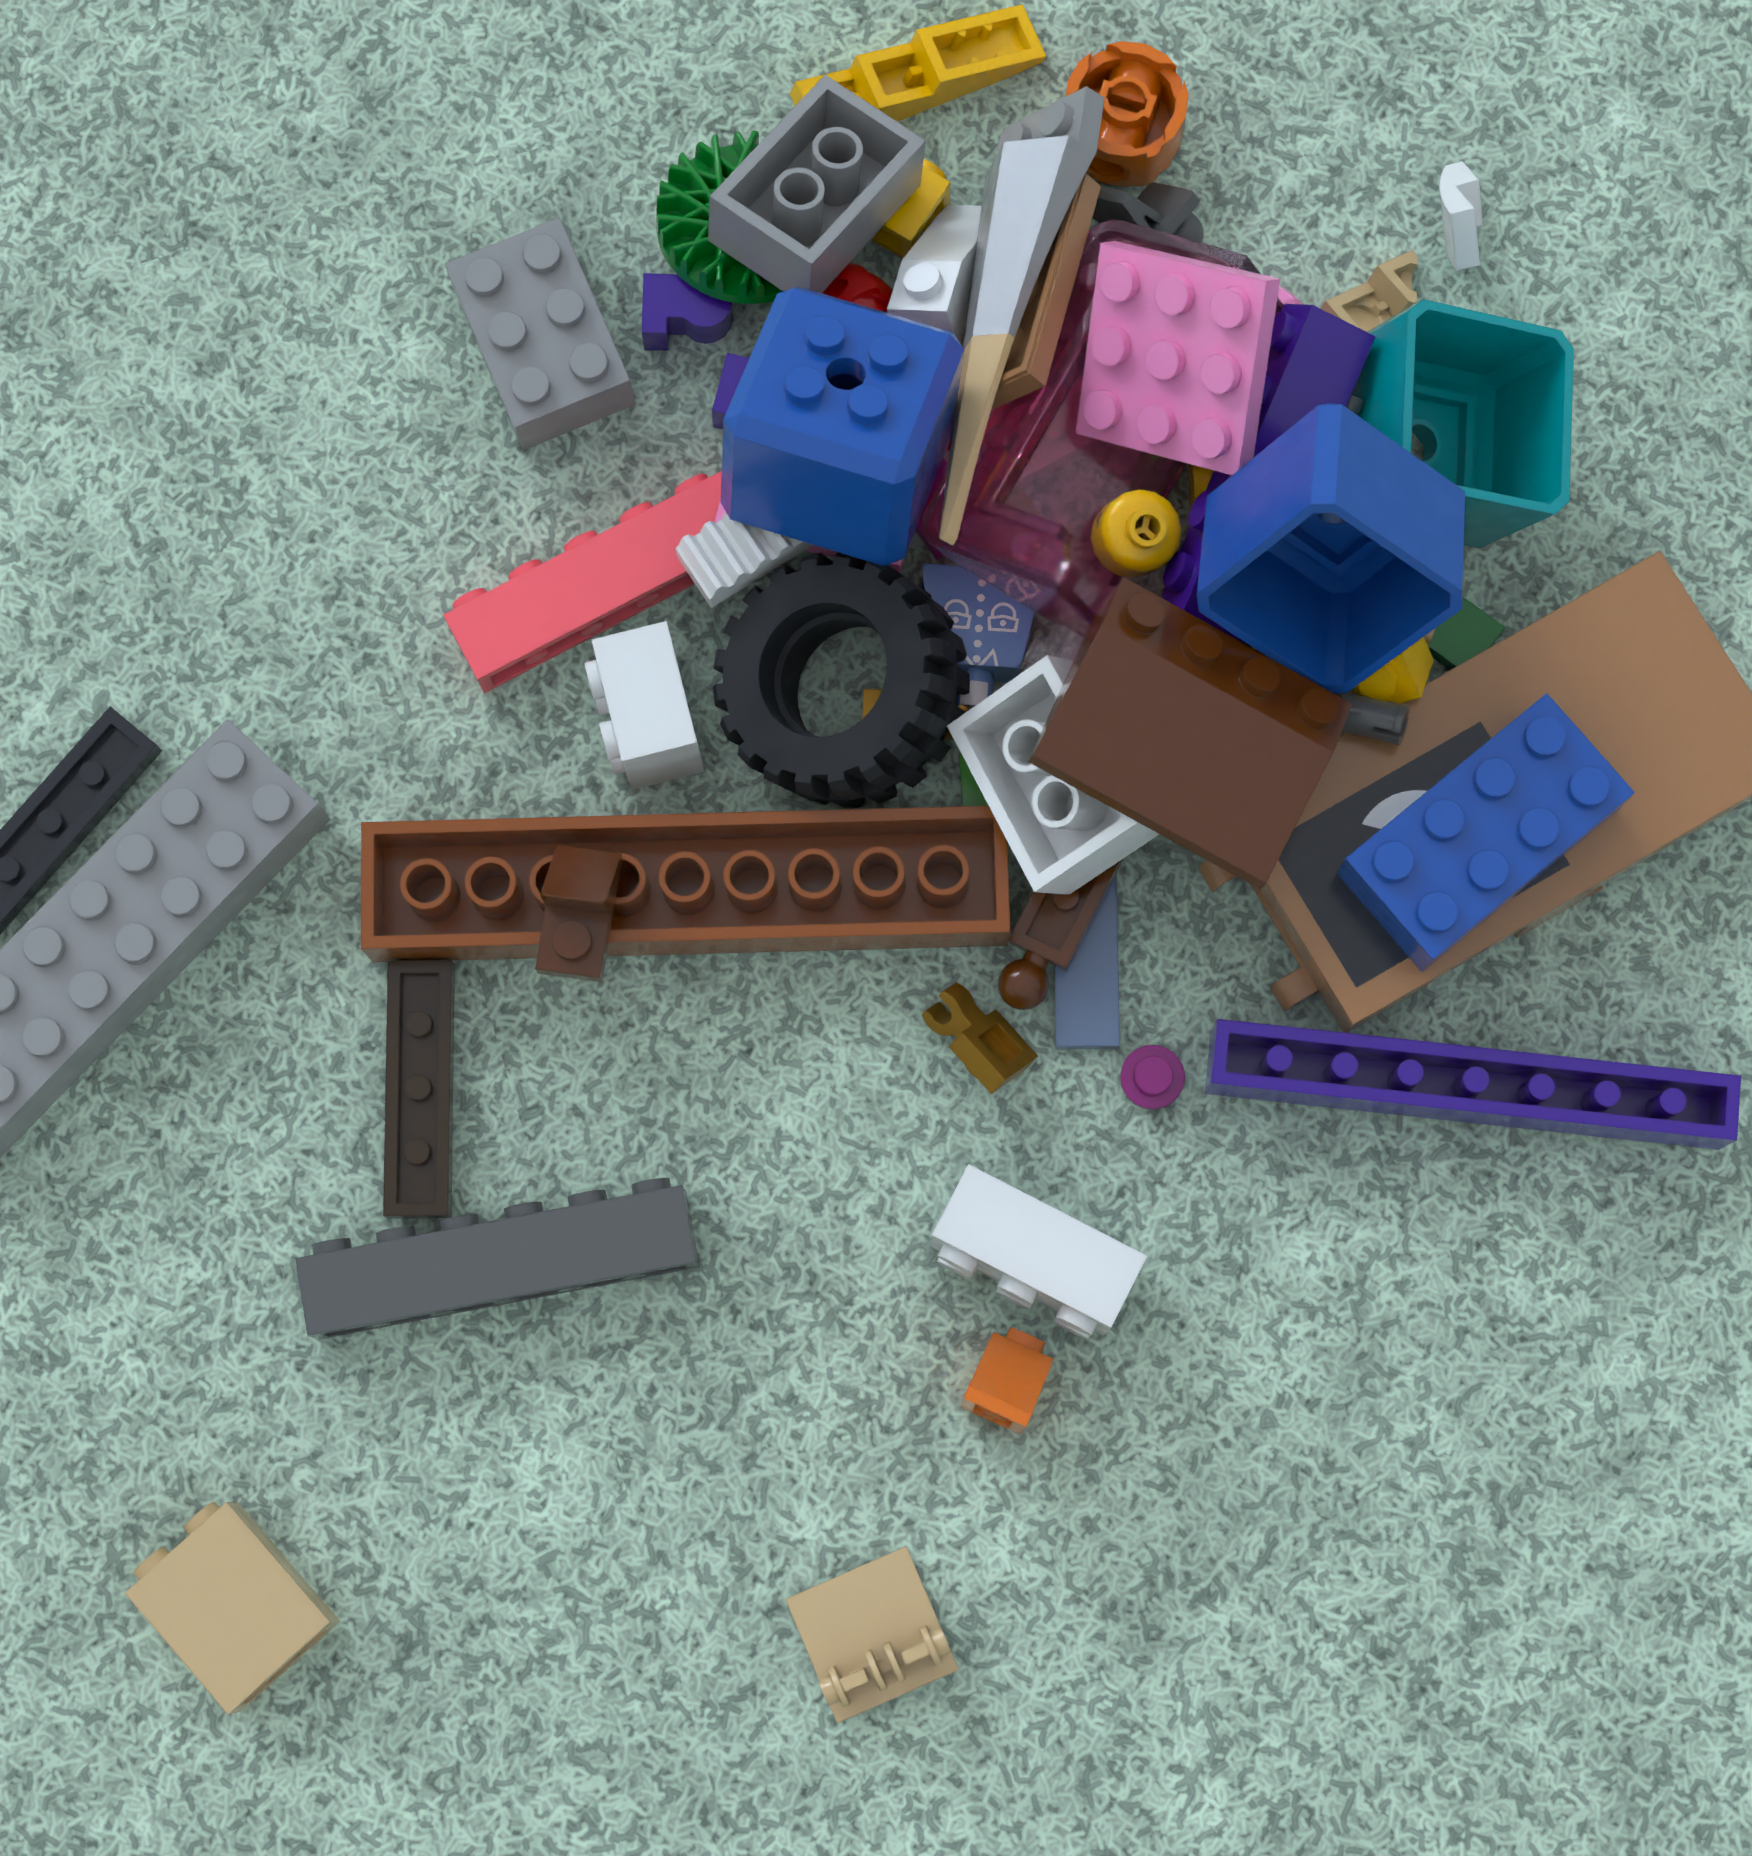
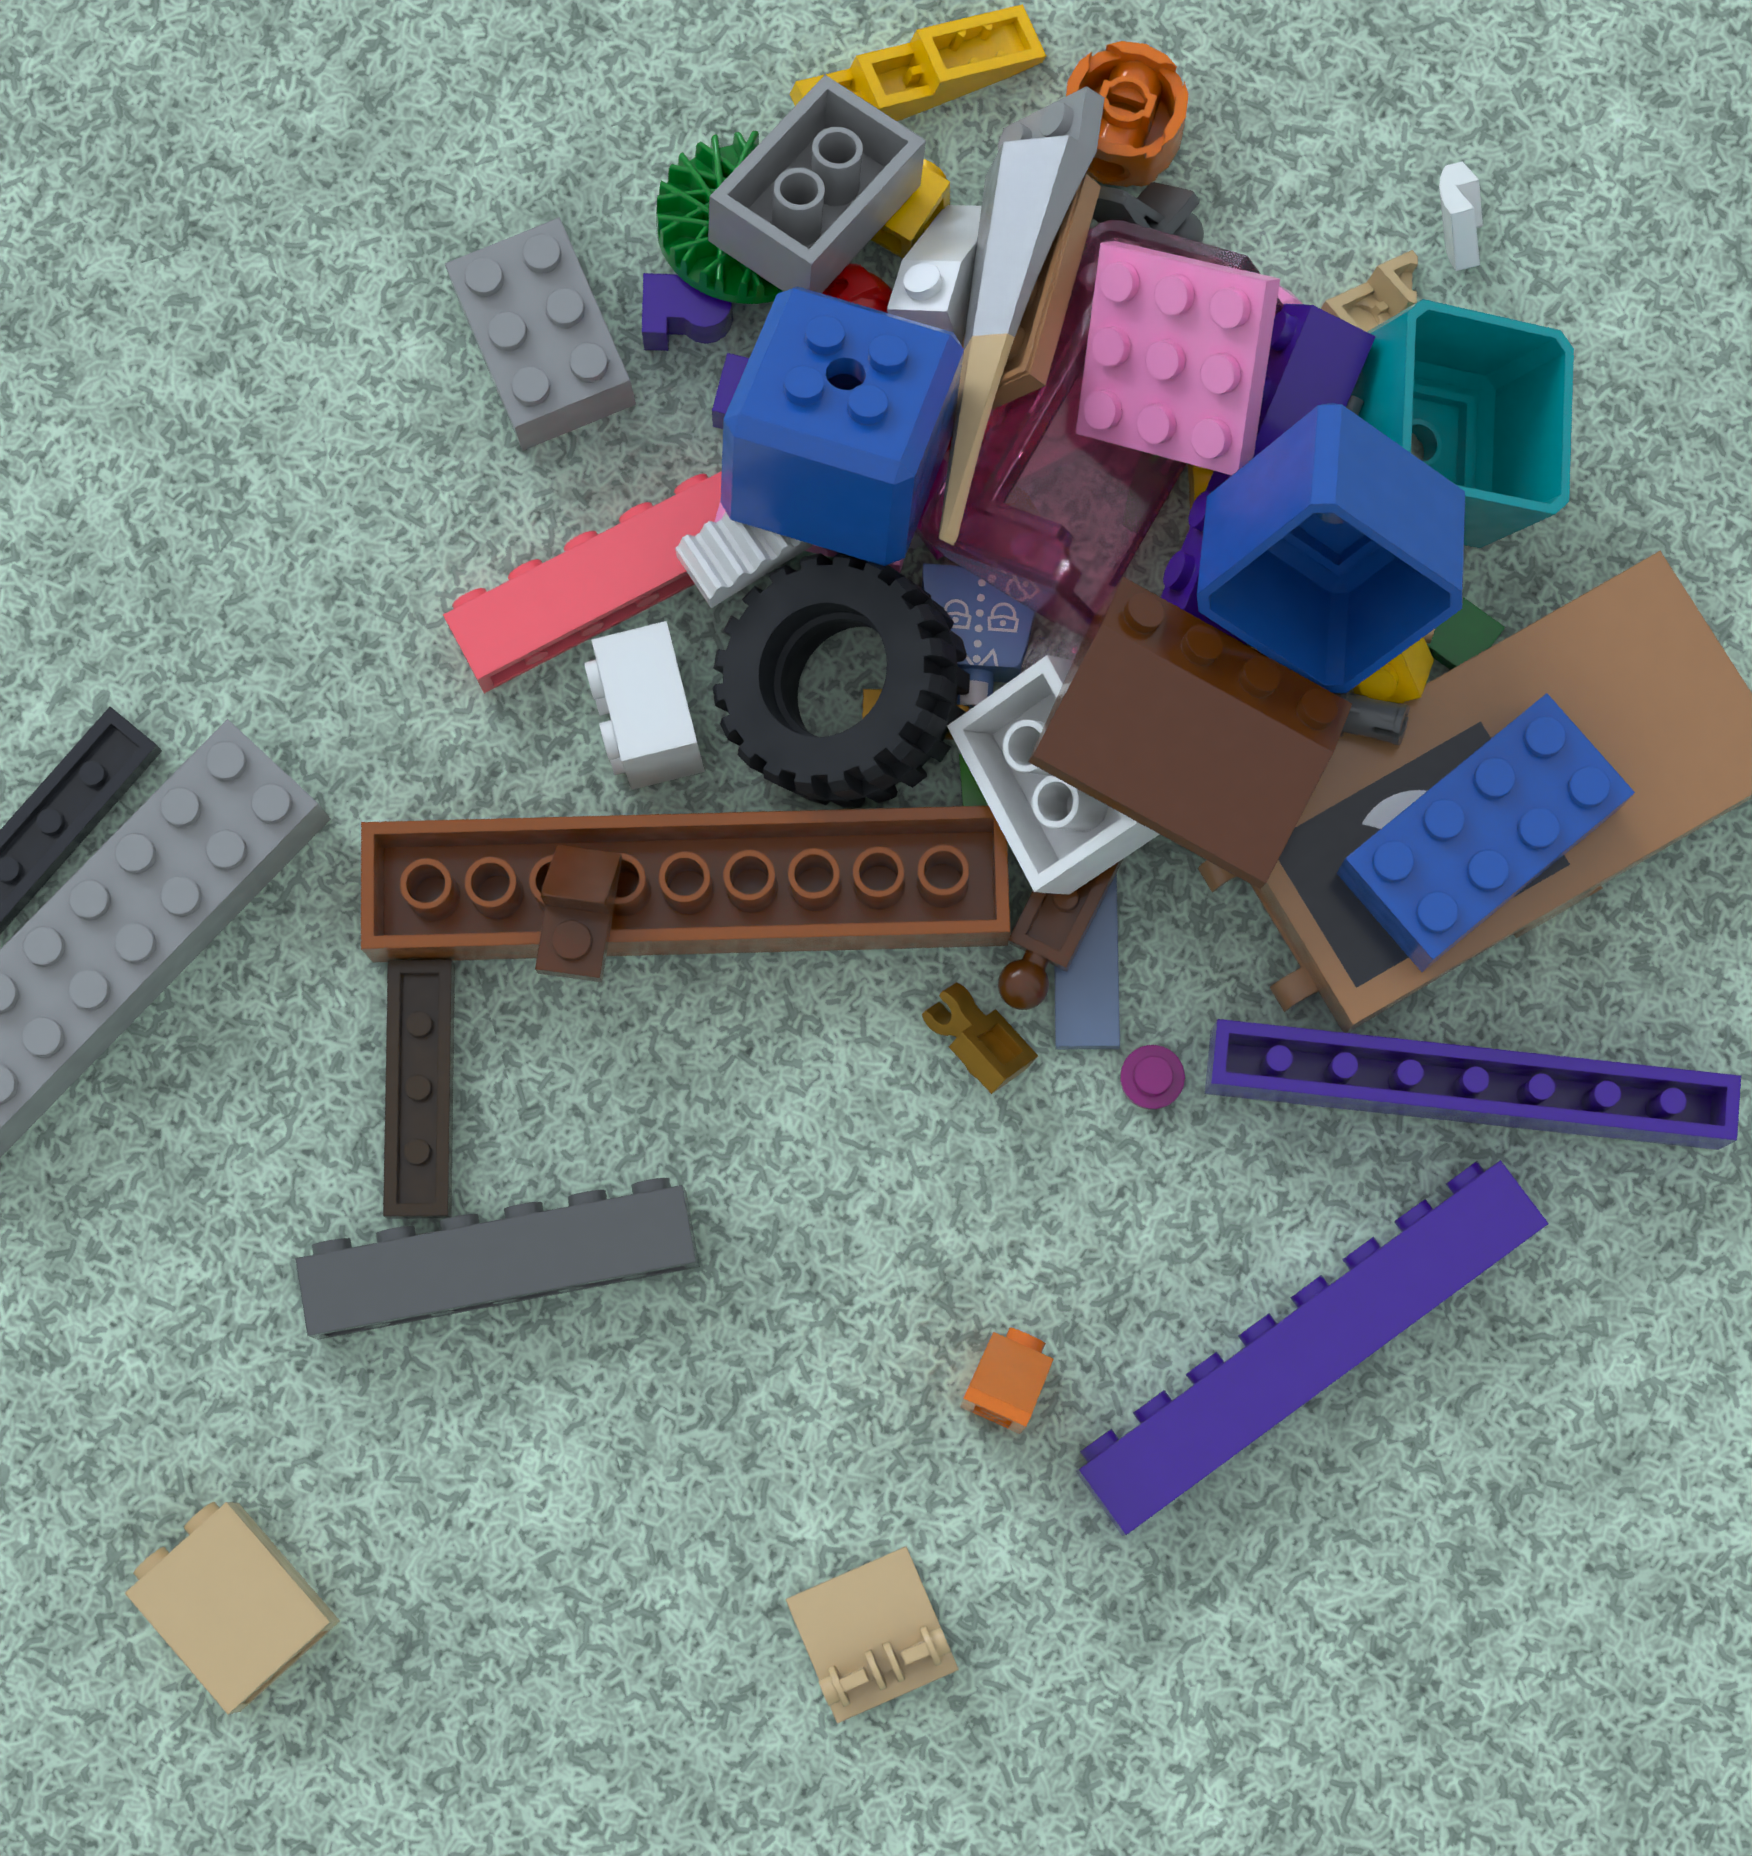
(1035, 1253): white brick -> none
(1117, 539): yellow head -> none
(1310, 1347): none -> dark purple brick

